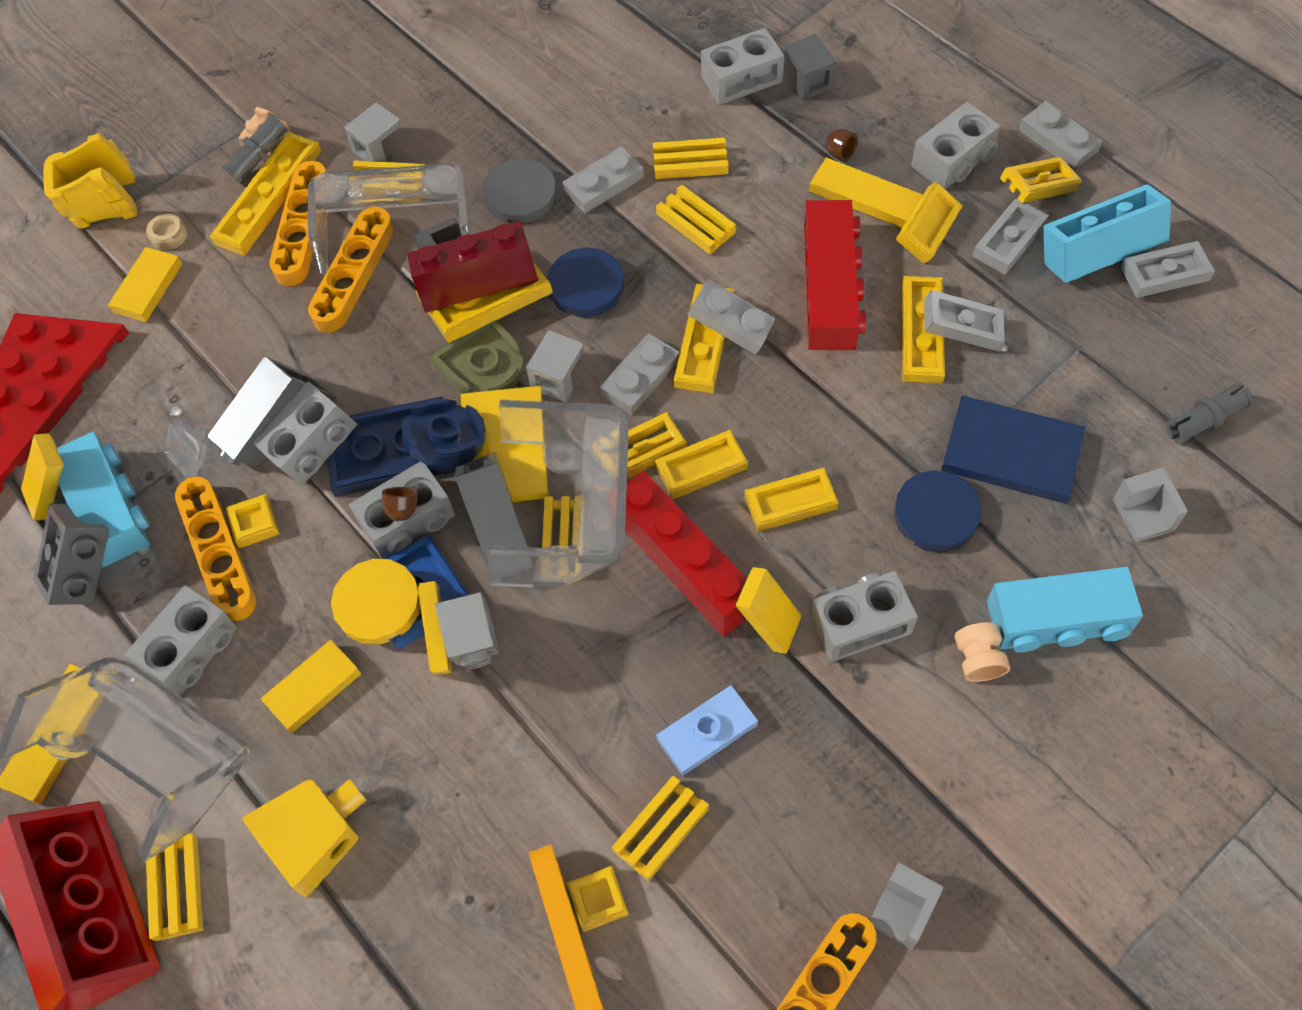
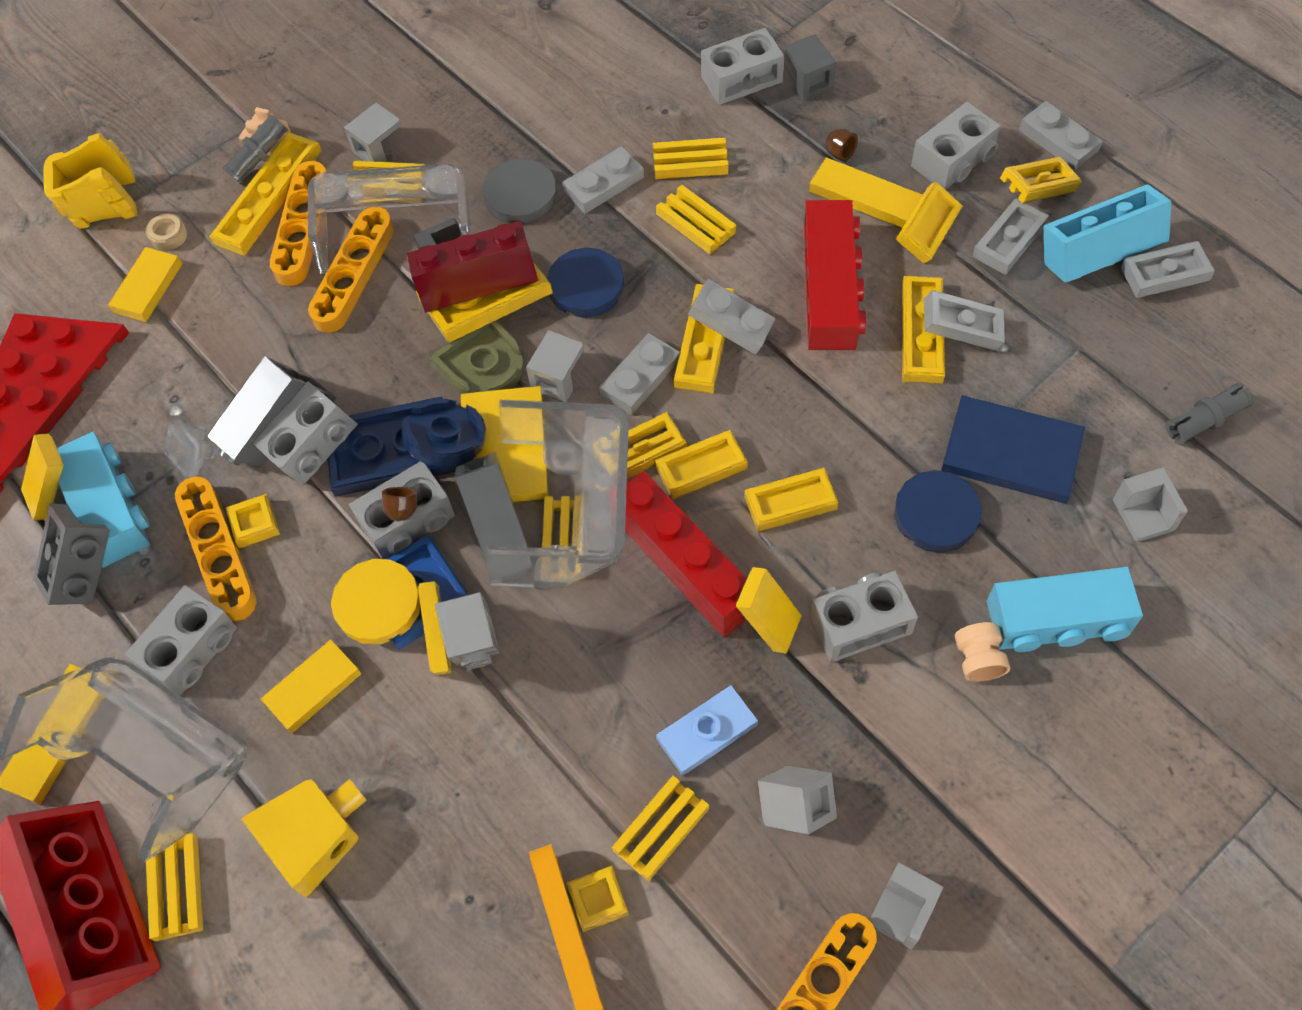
(797, 799): none -> light grey panel

